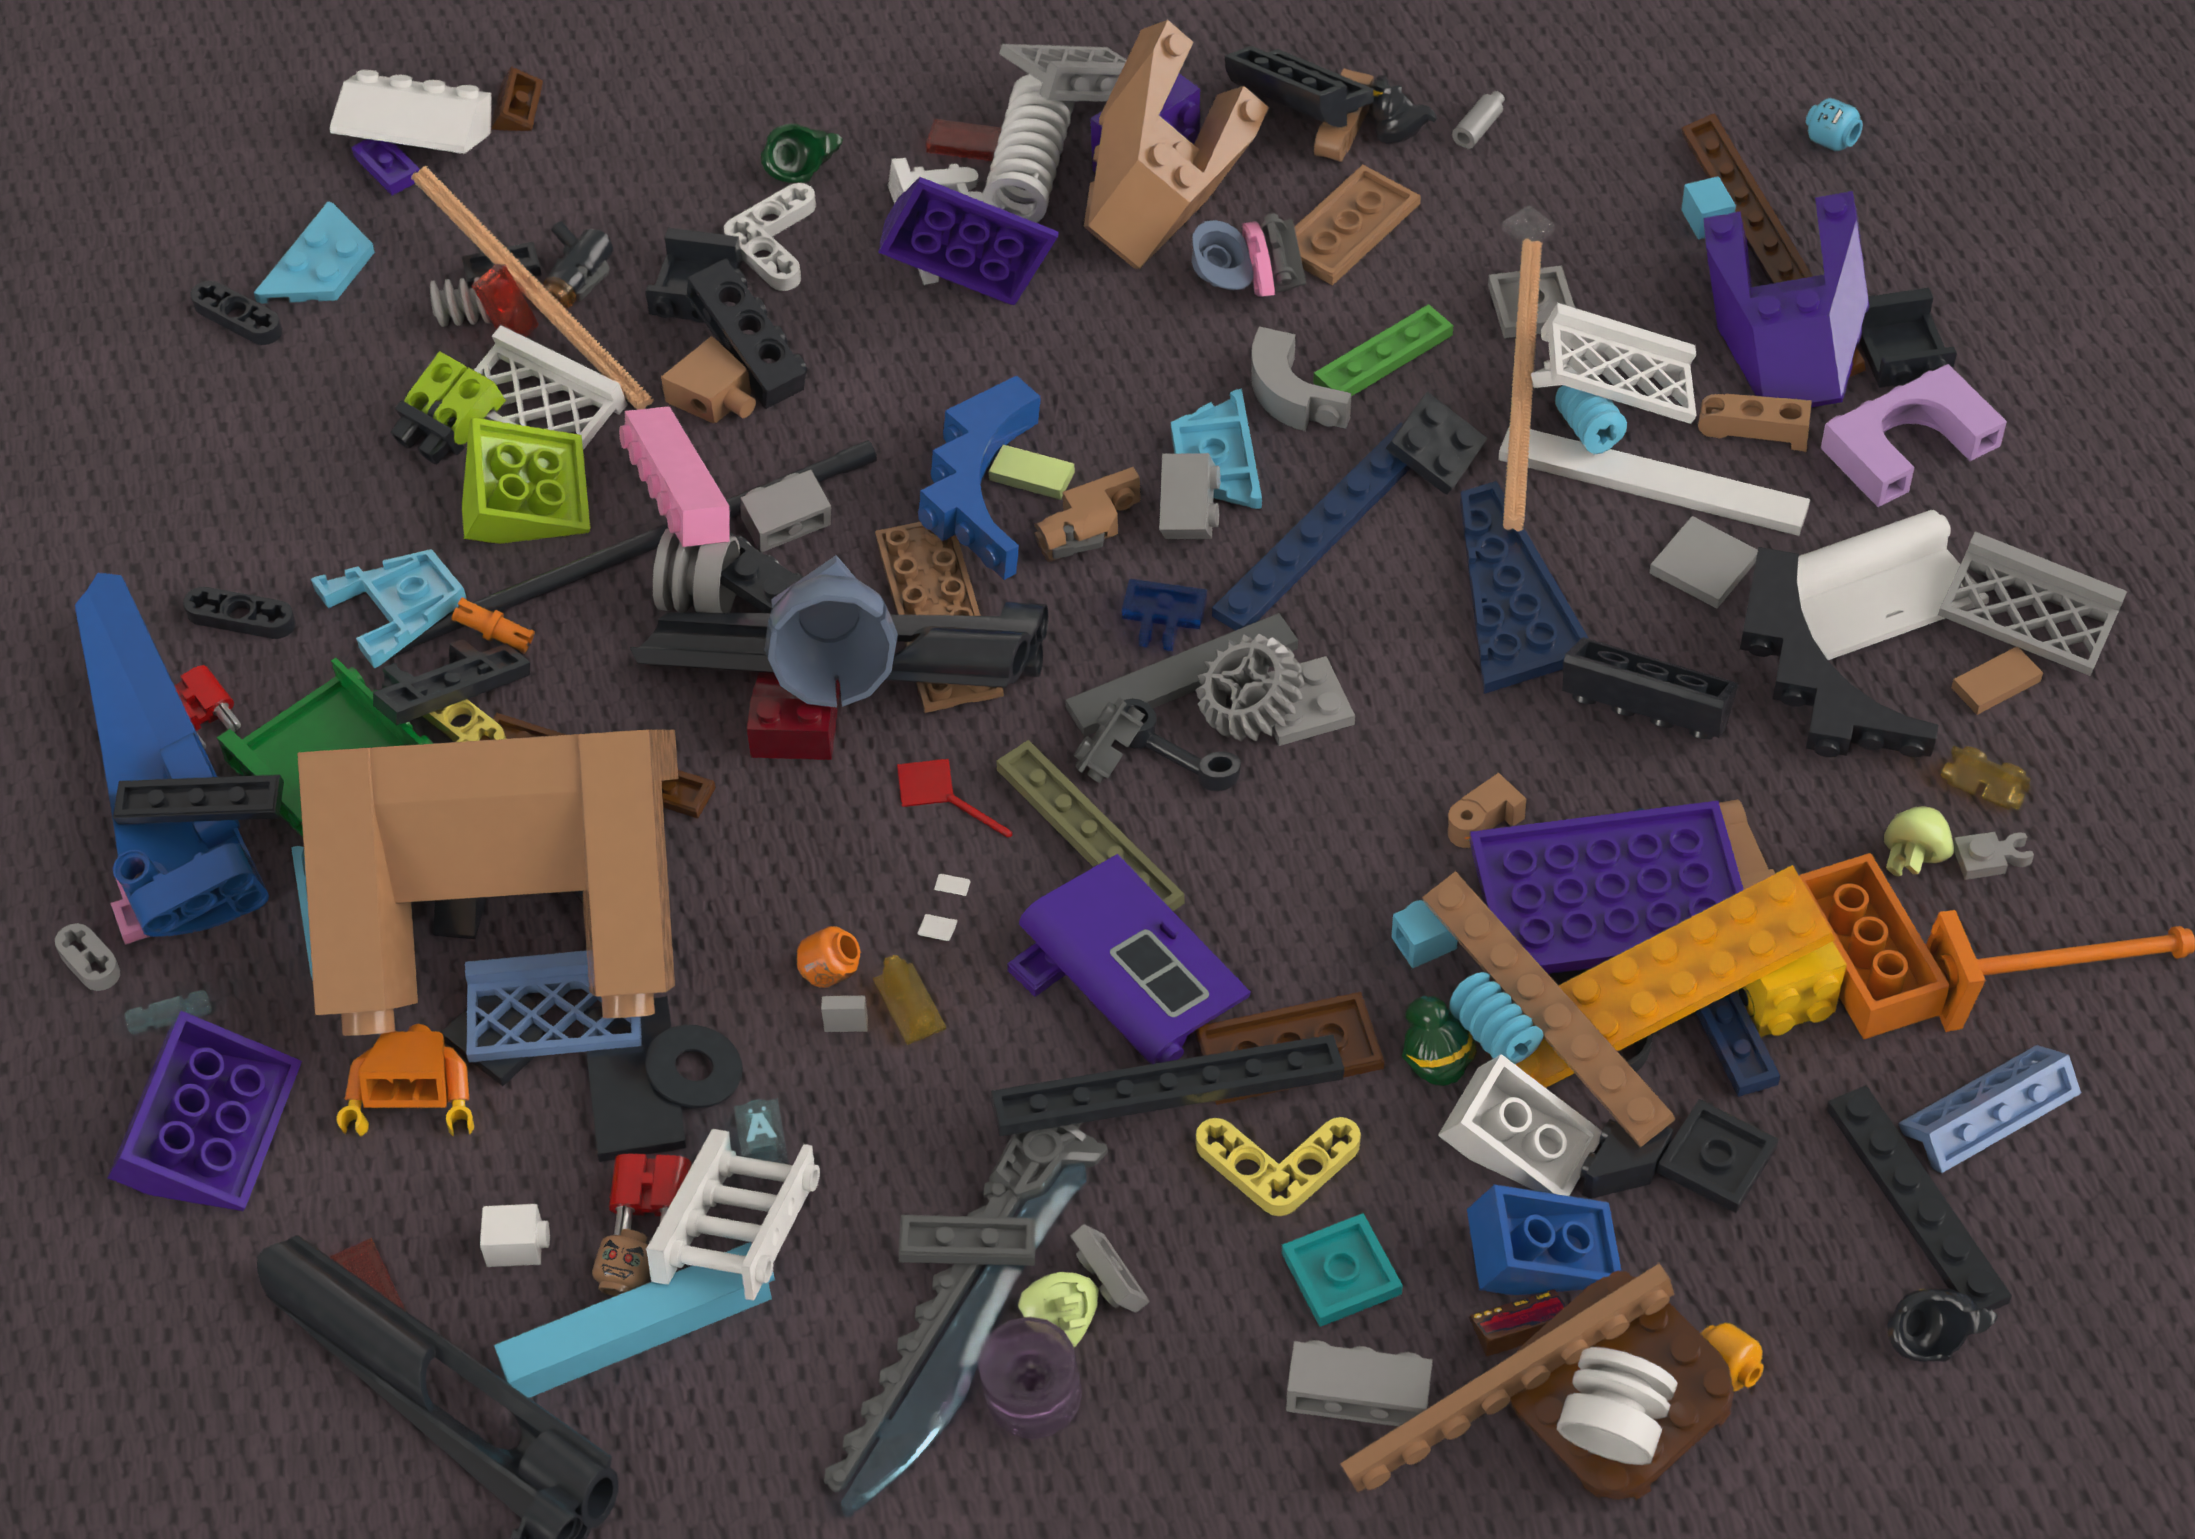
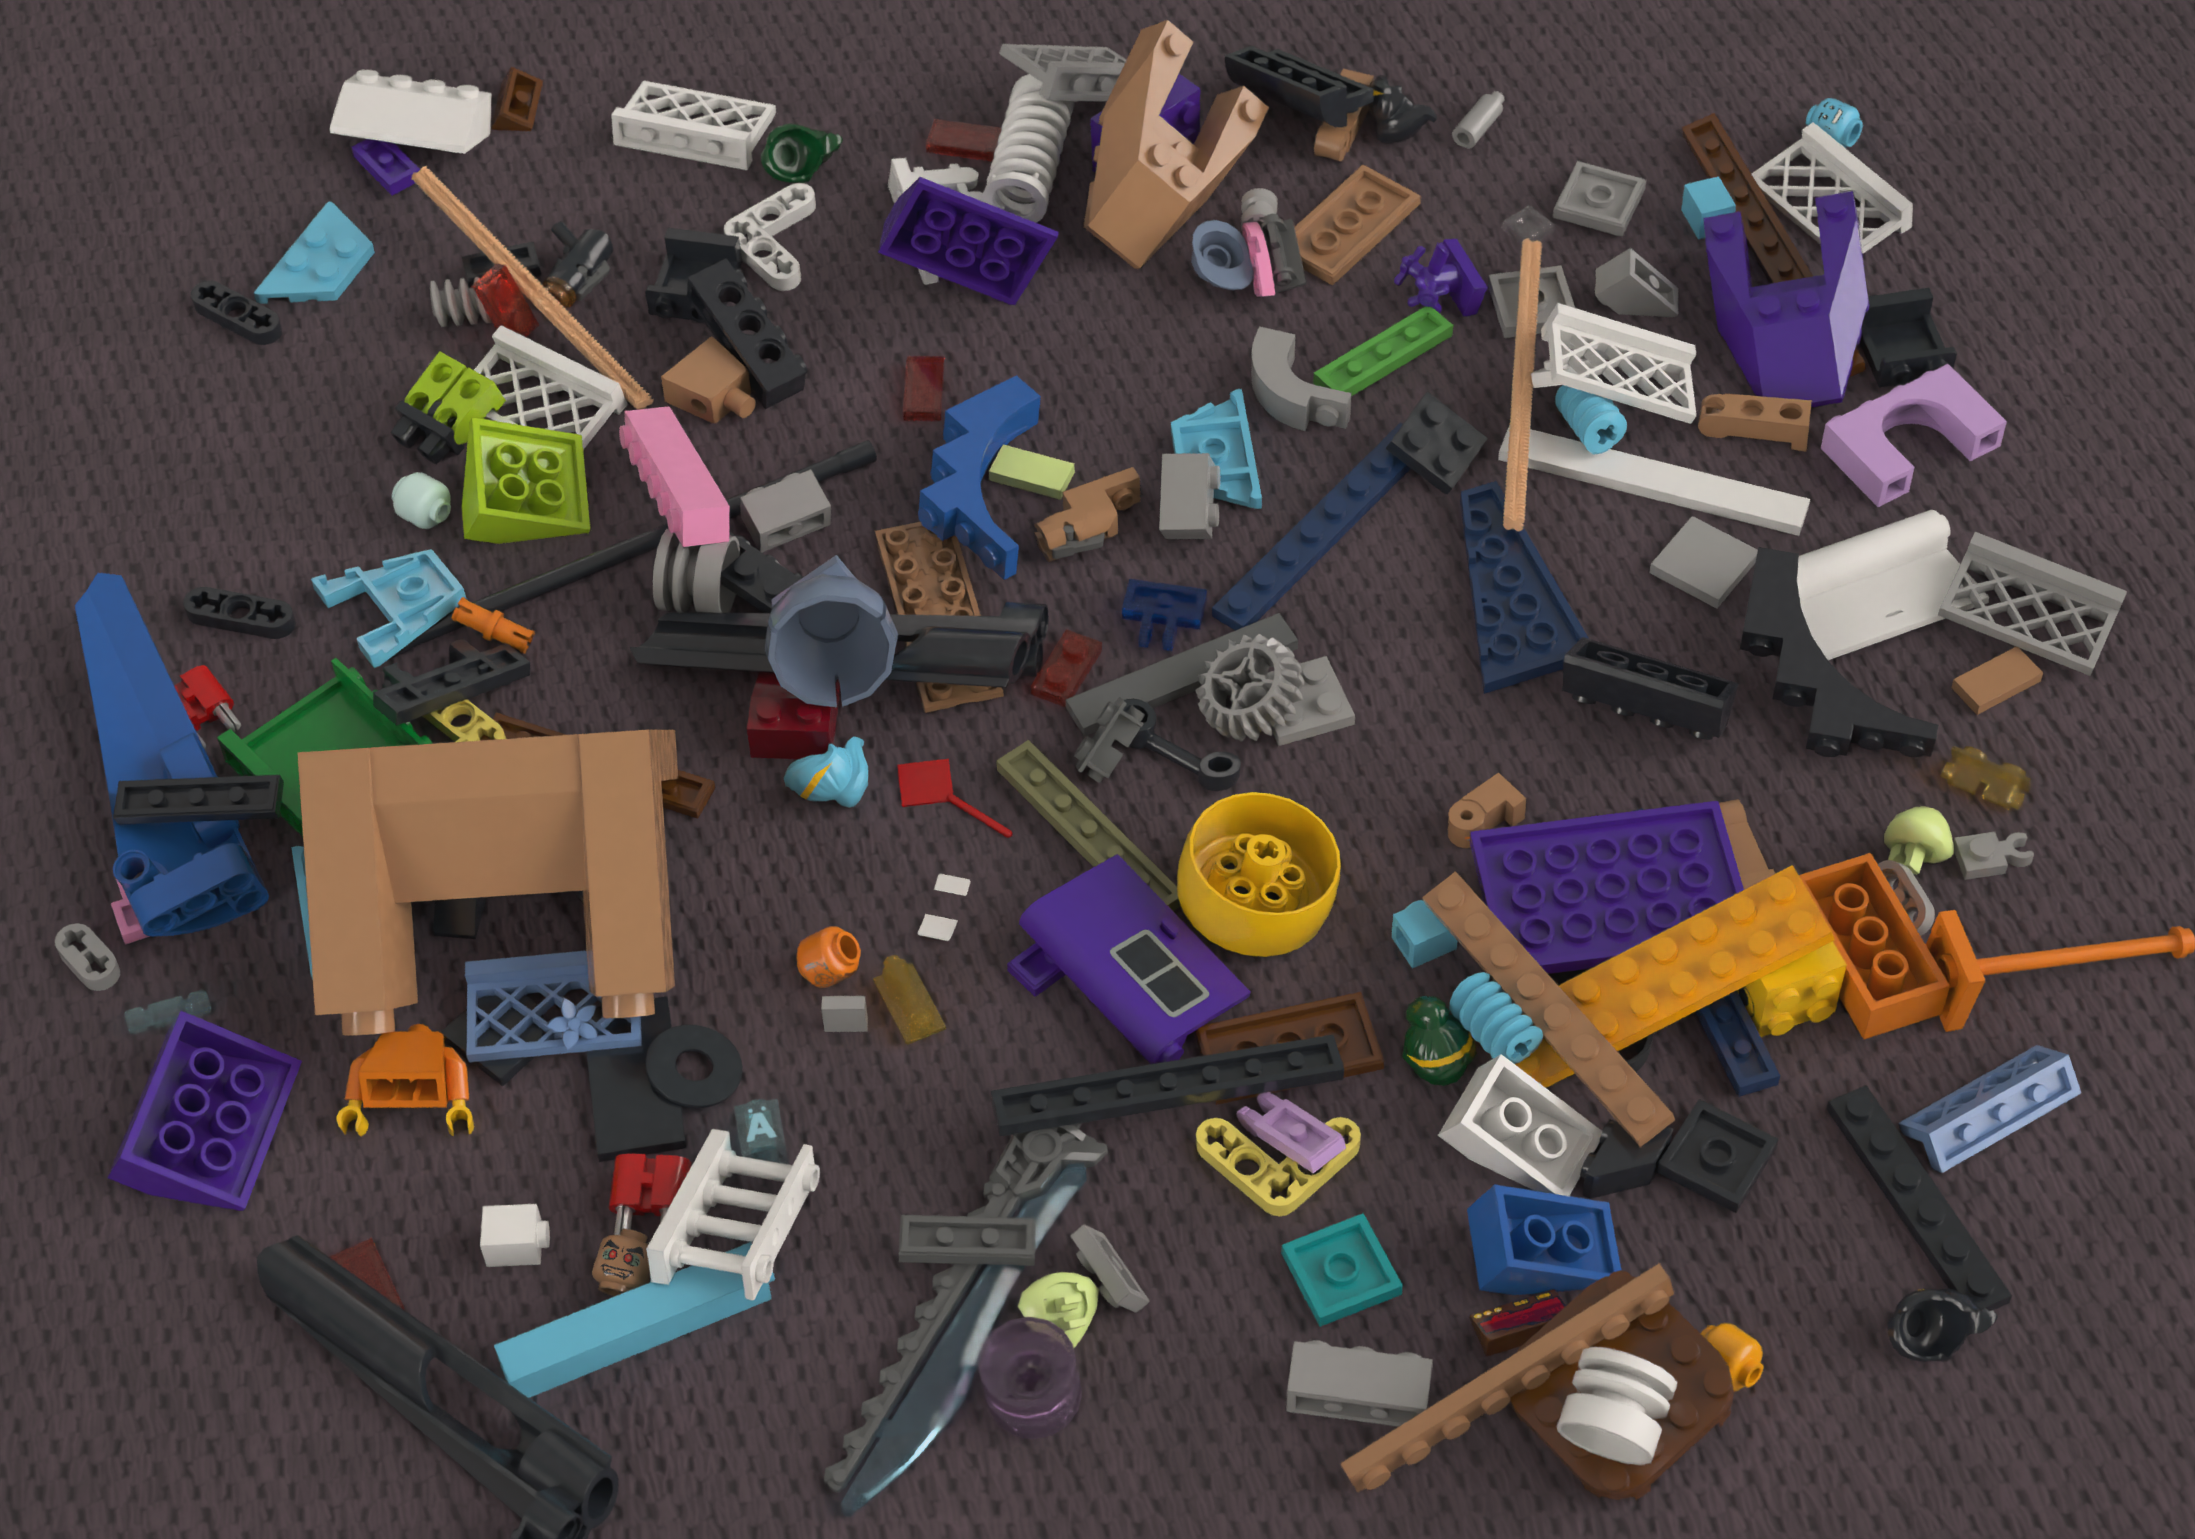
(421, 500): none -> light aqua head
(573, 1023): none -> medium blue plant
(695, 139): none -> white fence
(835, 775): none -> medium azure hair
(923, 388): none -> clear red tile
(1066, 668): none -> clear red plate
(1257, 204): none -> light grey wheel
(1264, 841): none -> yellow wheel
(1292, 1131): none -> lavender hinge
(1447, 272): none -> dark purple piece
(1599, 198): none -> light grey plate
(1635, 287): none -> light grey slope
(1849, 172): none -> white fence
(1910, 894): none -> light grey plate

